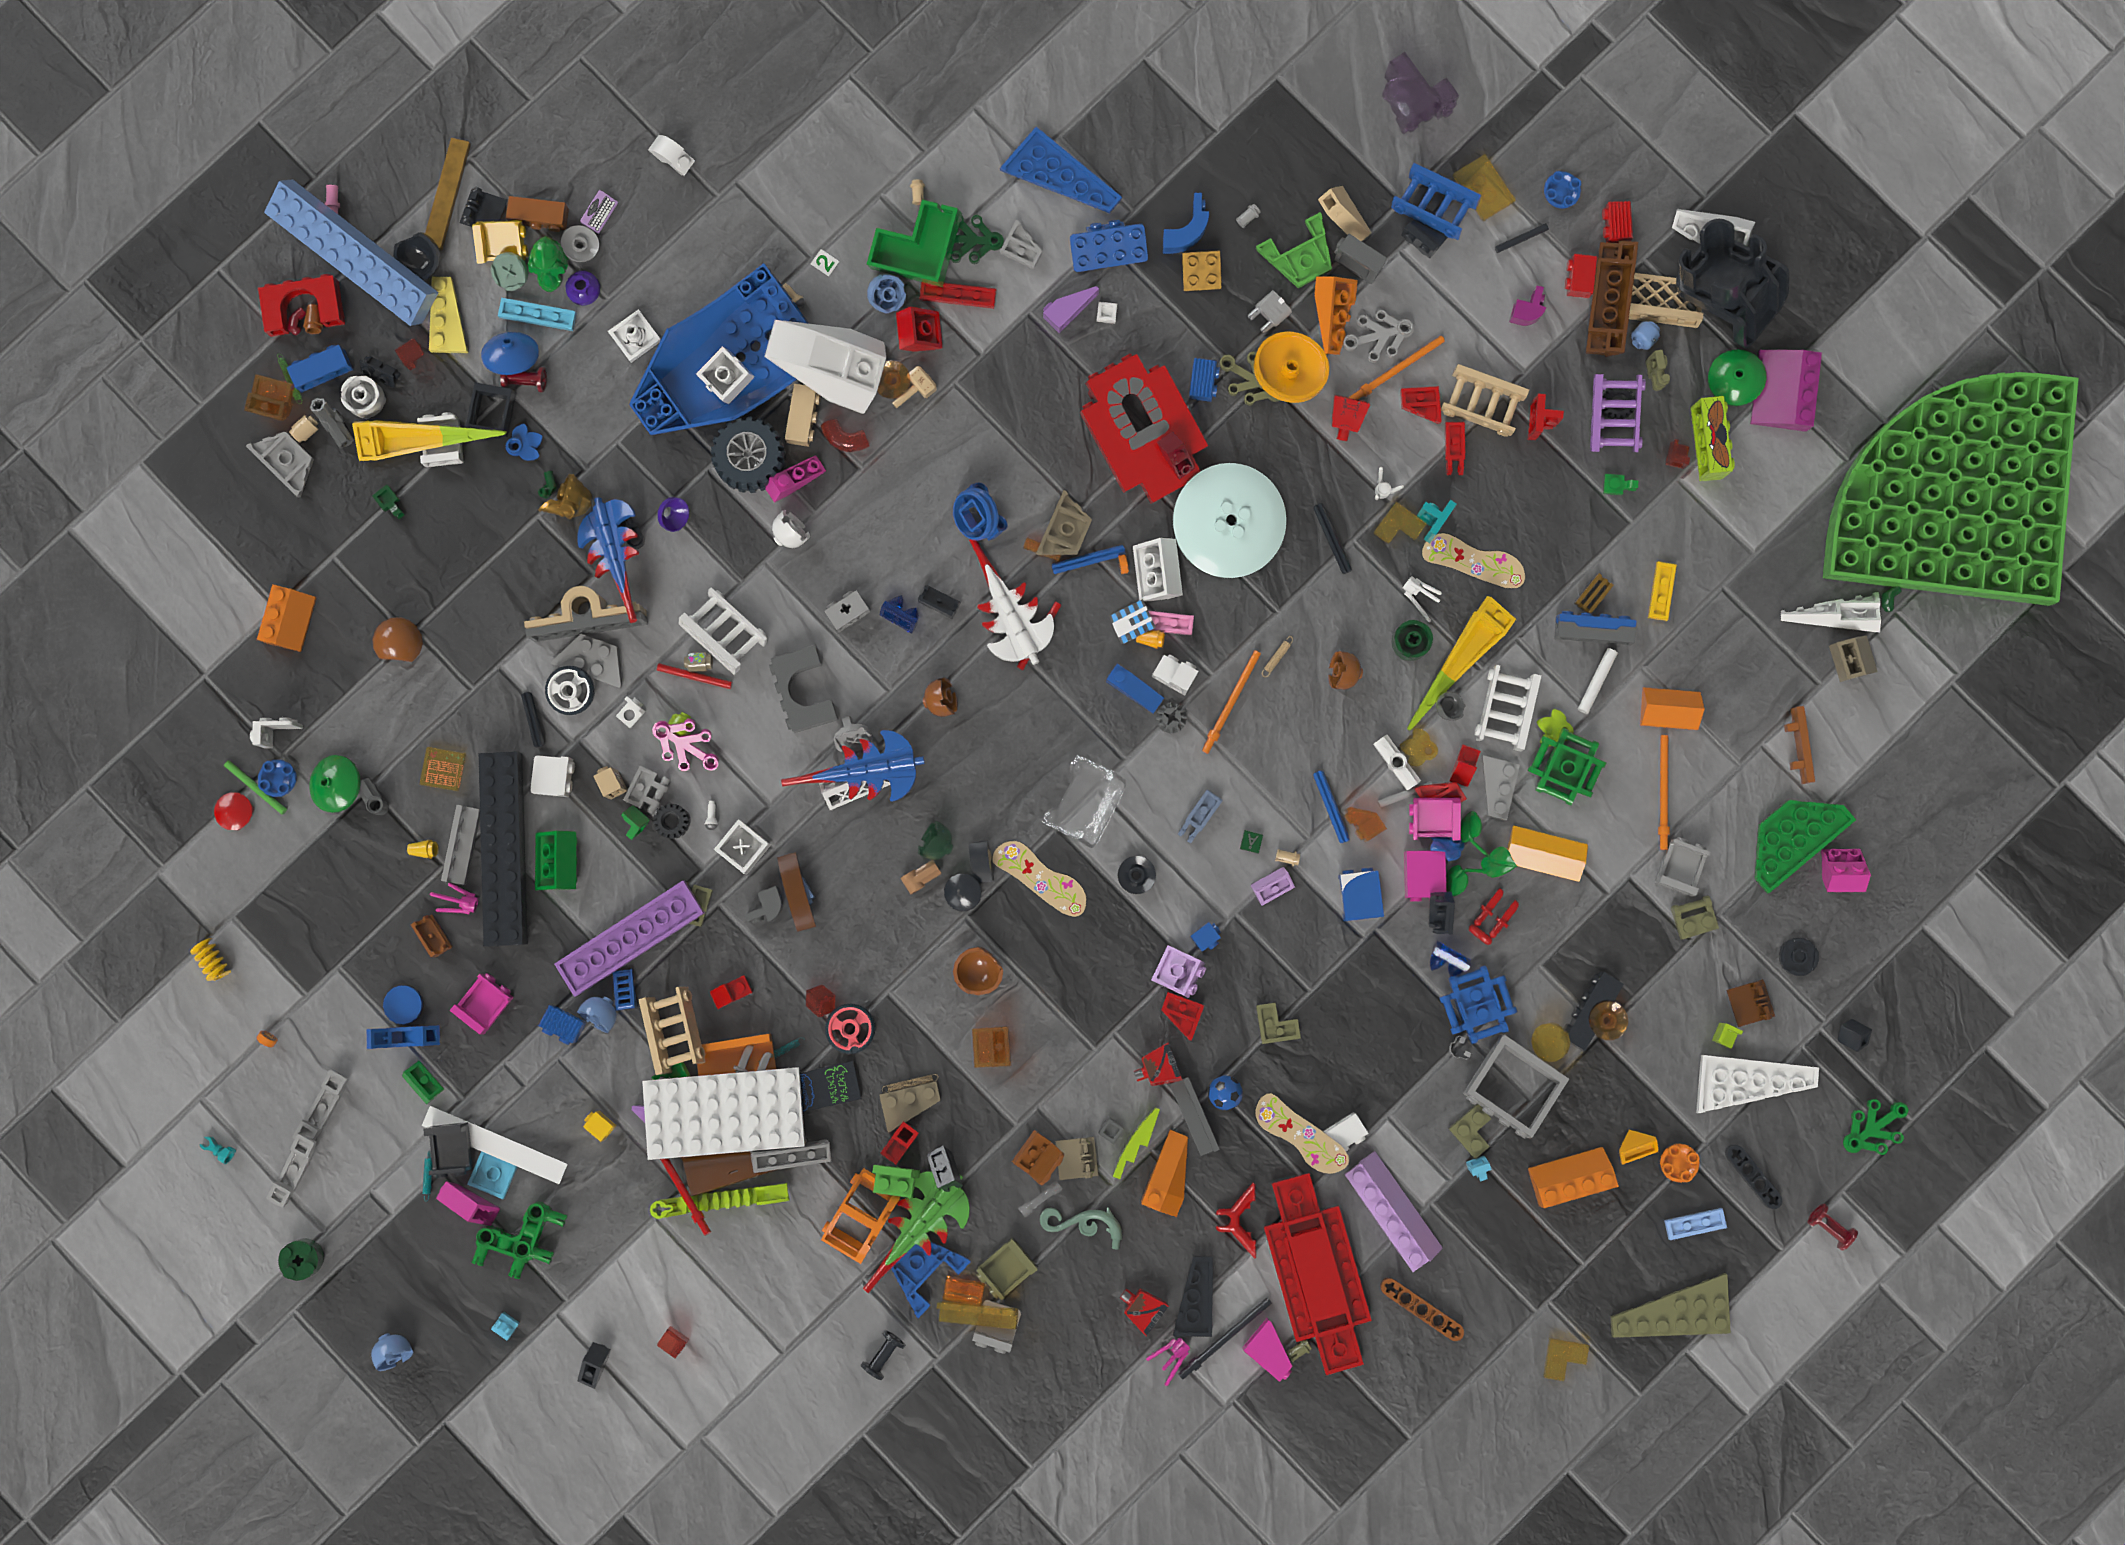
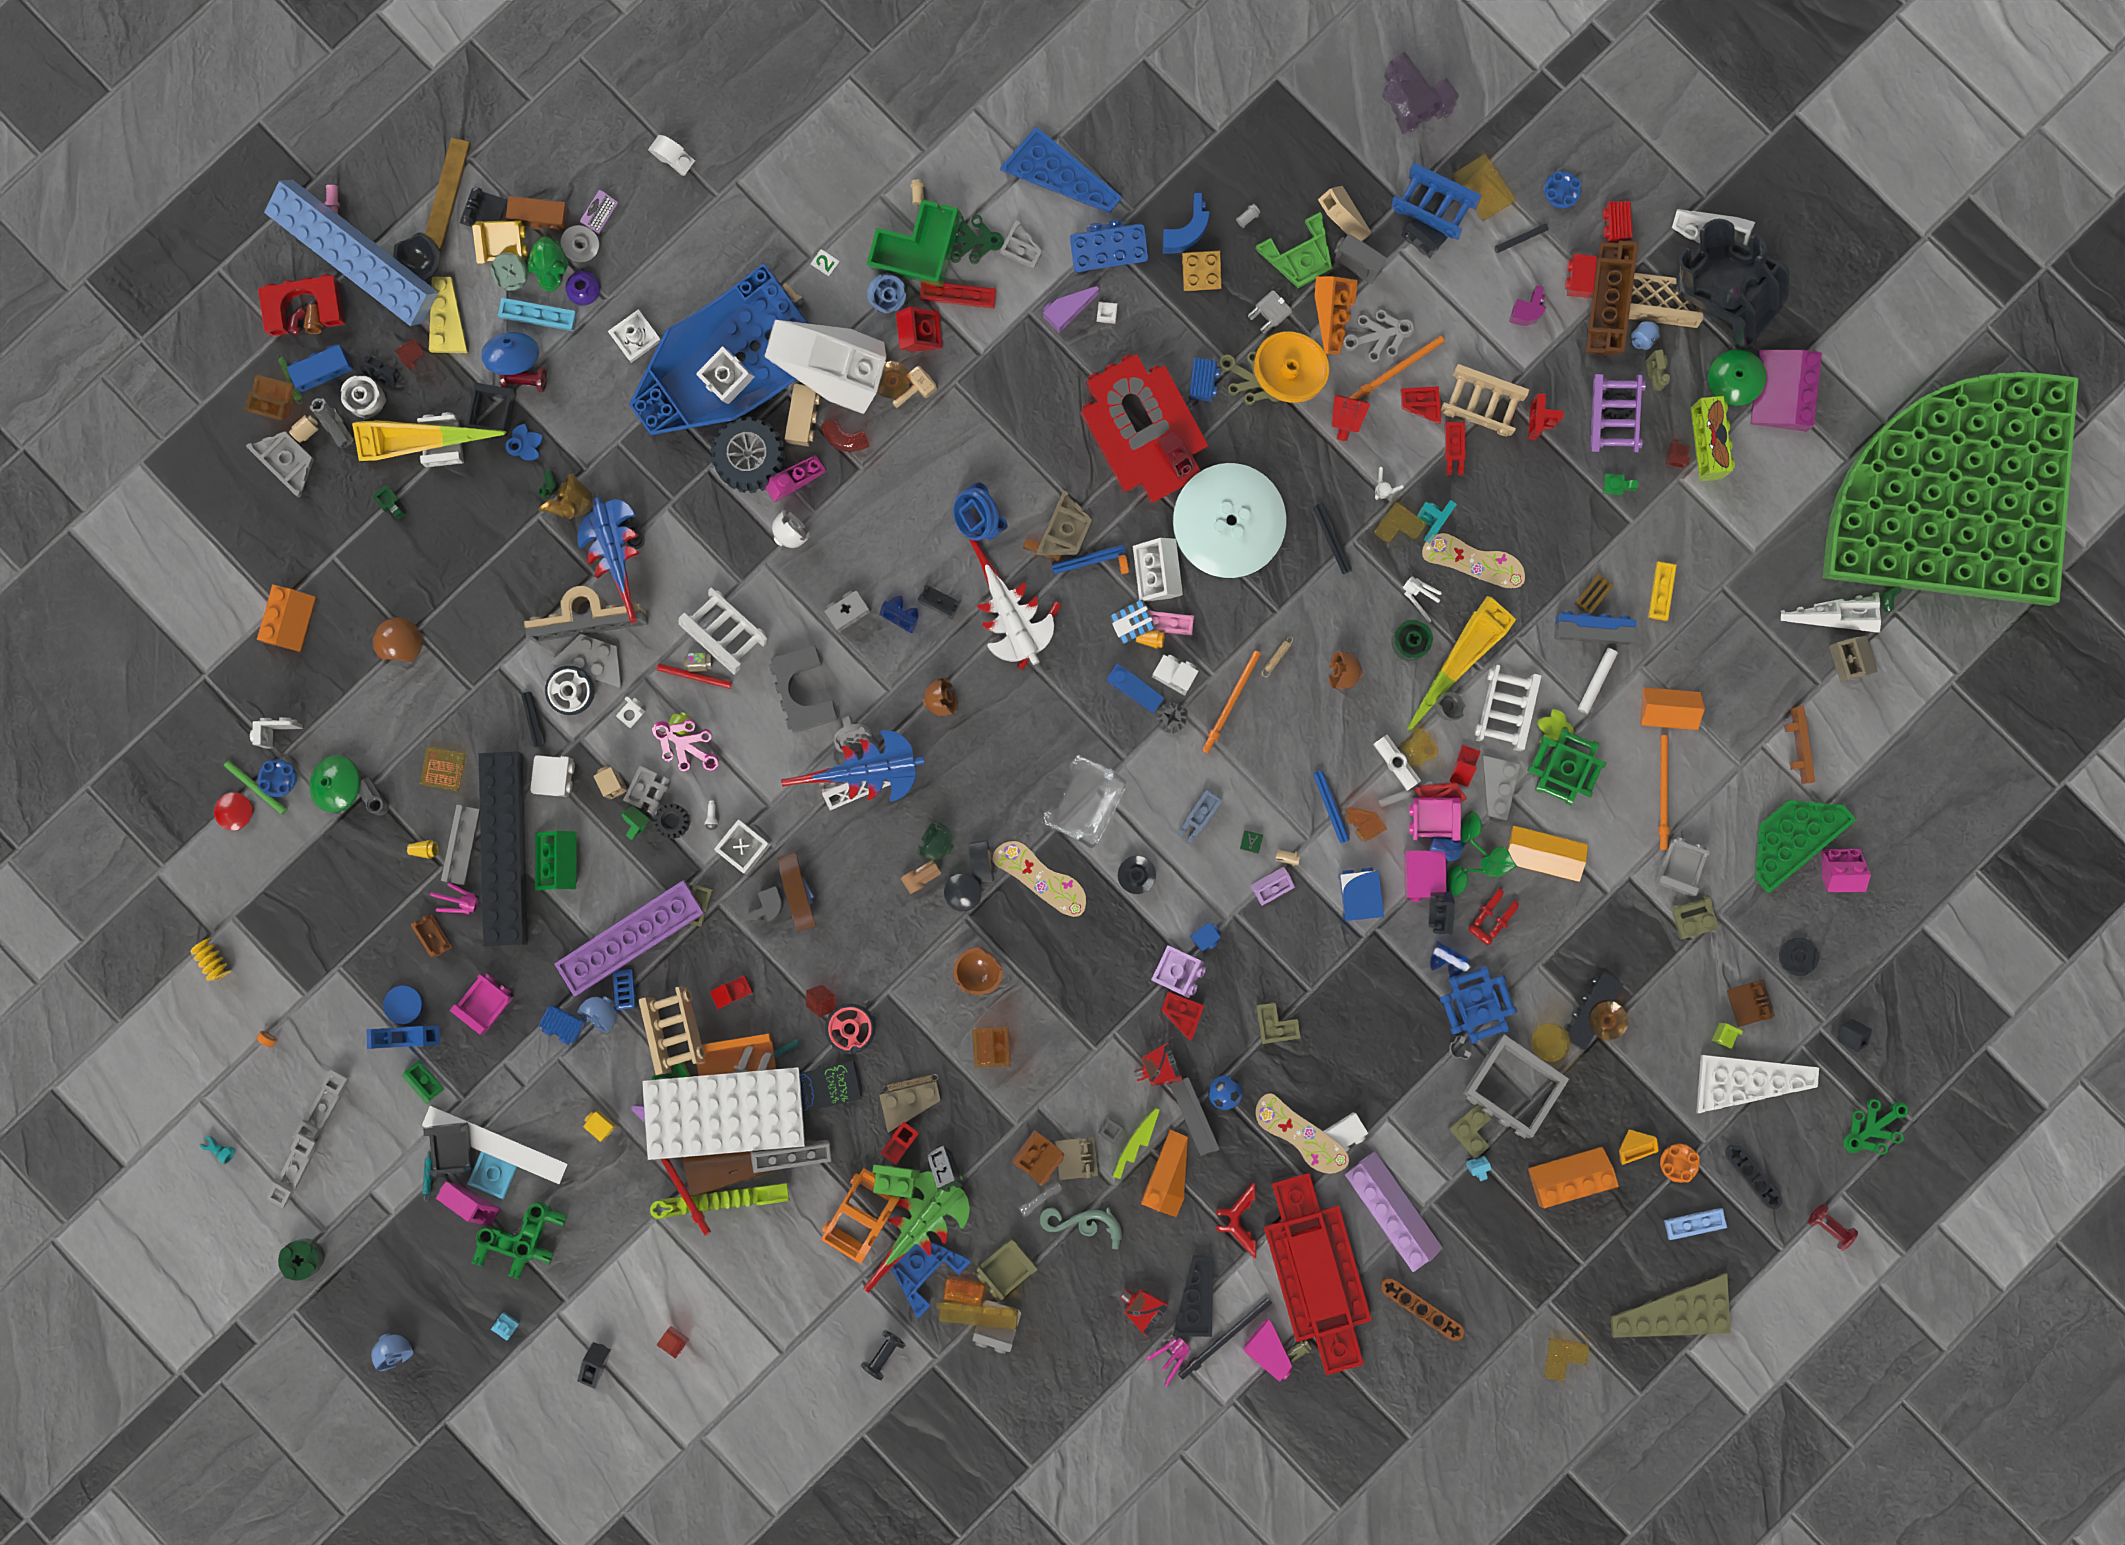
(678, 515): dark purple piece -> none

